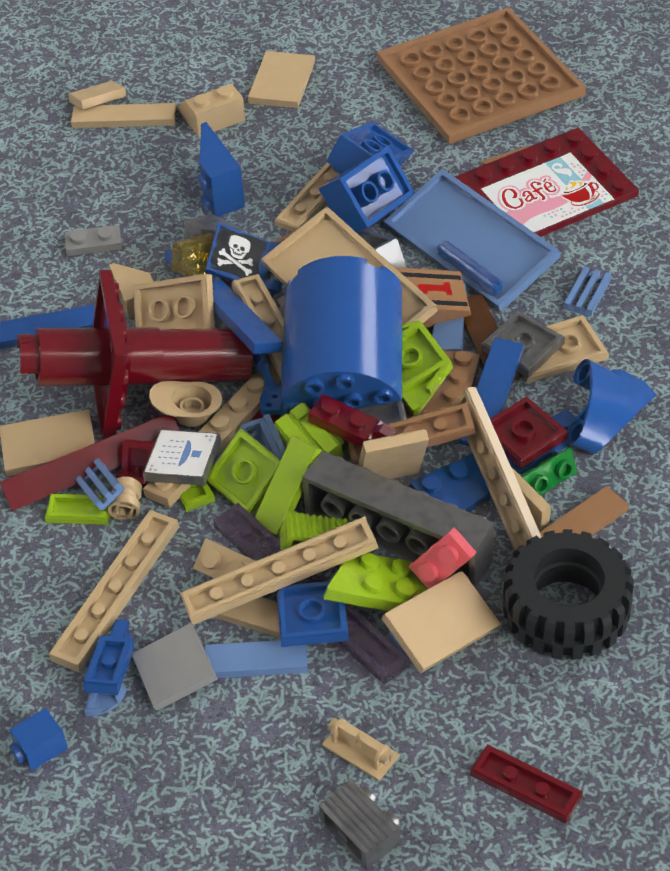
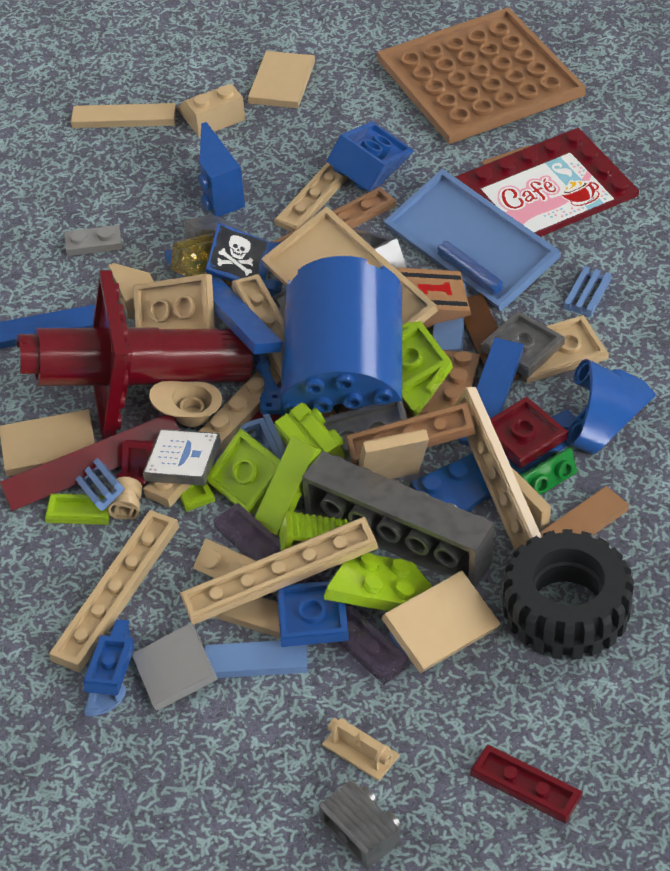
(37, 739): blue brick -> none
(97, 95): tan tile -> none
(347, 421): dark red hinge -> none
(368, 190): blue slope -> none
(442, 559): coral plate -> none

